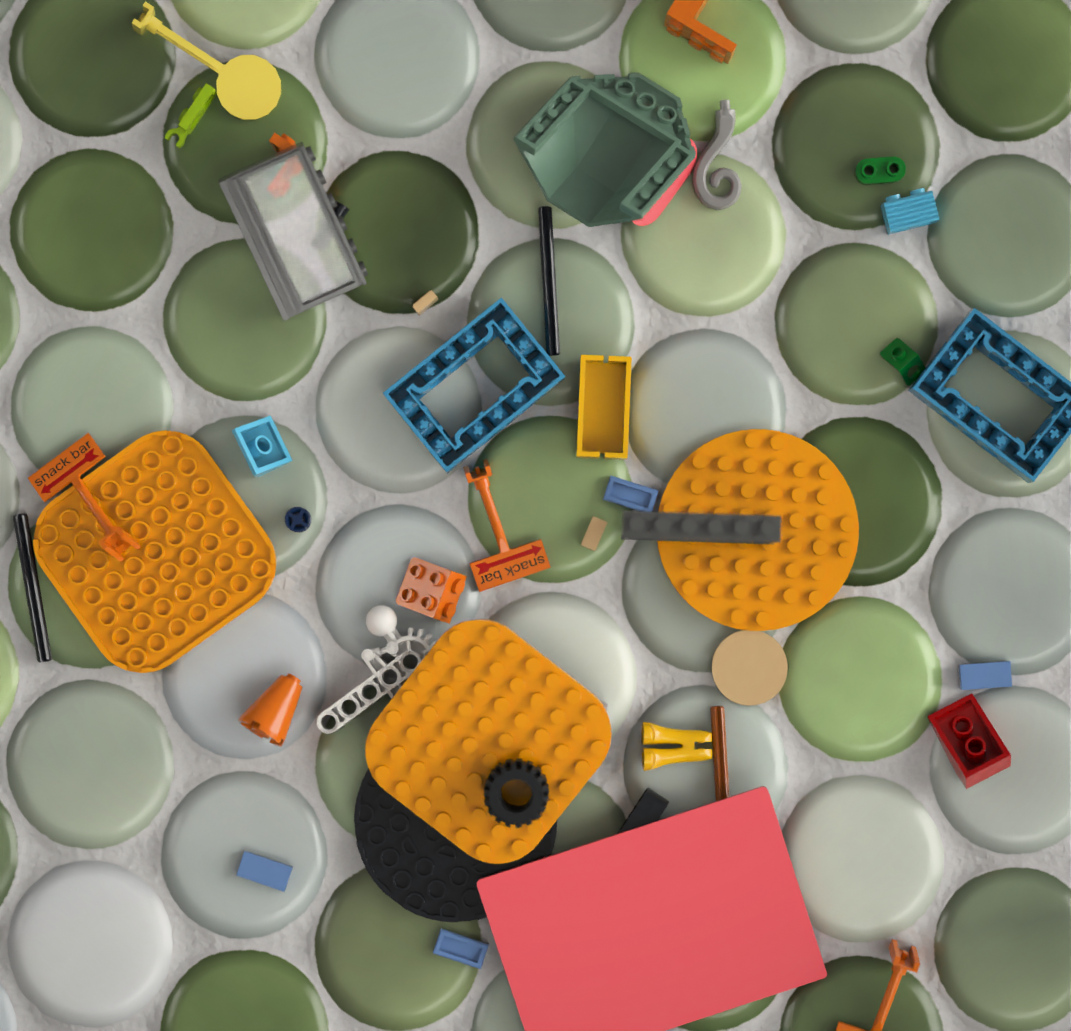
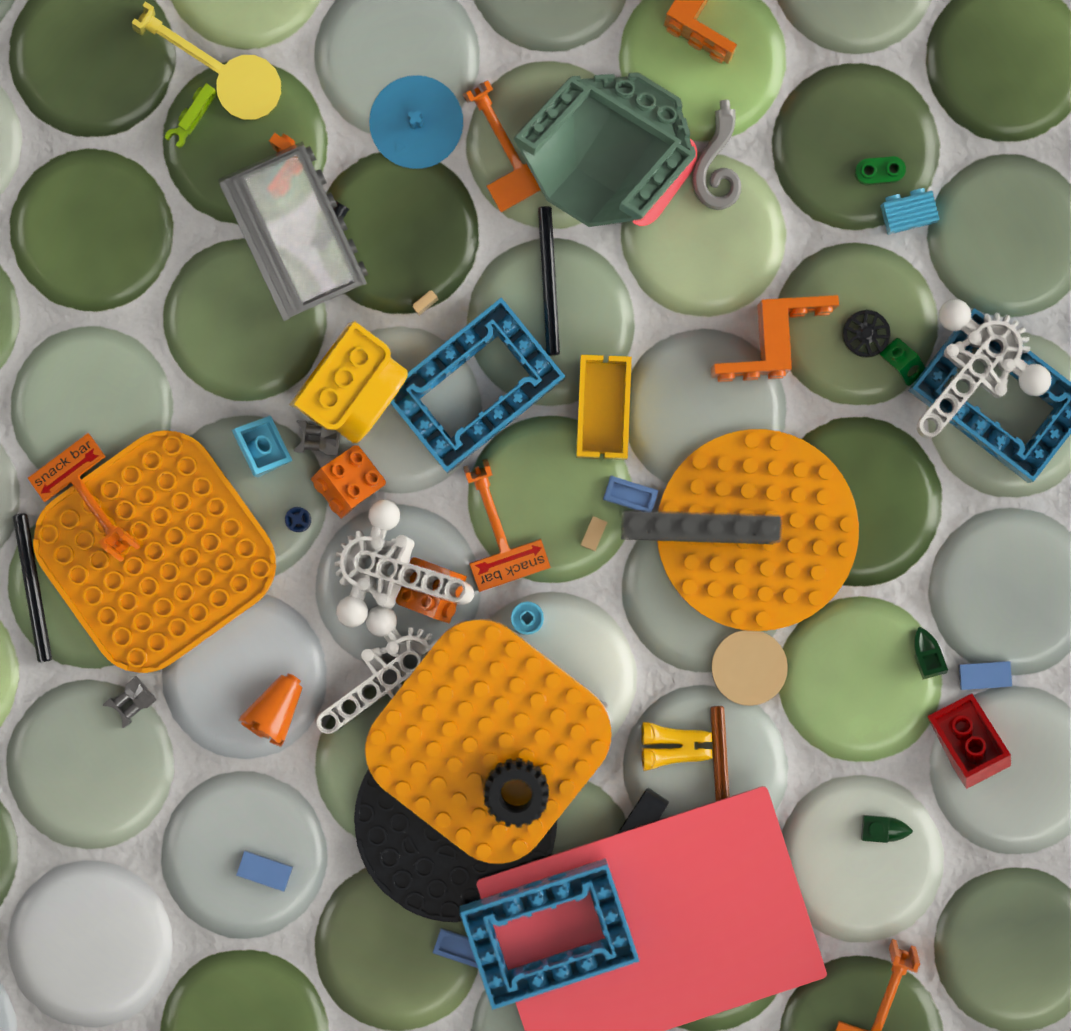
(138, 693): none -> flat silver piece
(328, 441): none -> flat silver piece
(348, 480): none -> orange bracket
(351, 384): none -> yellow brick
(385, 516): none -> white piece
(416, 122): none -> dark azure piece
(518, 183): none -> orange piece
(527, 618): none -> medium azure wheel
(559, 970): none -> dark azure brick
(775, 337): none -> orange bracket
(866, 333): none -> black wheel
(883, 829): none -> dark green plate
(928, 655): none -> dark green plate
(956, 316): none -> white piece

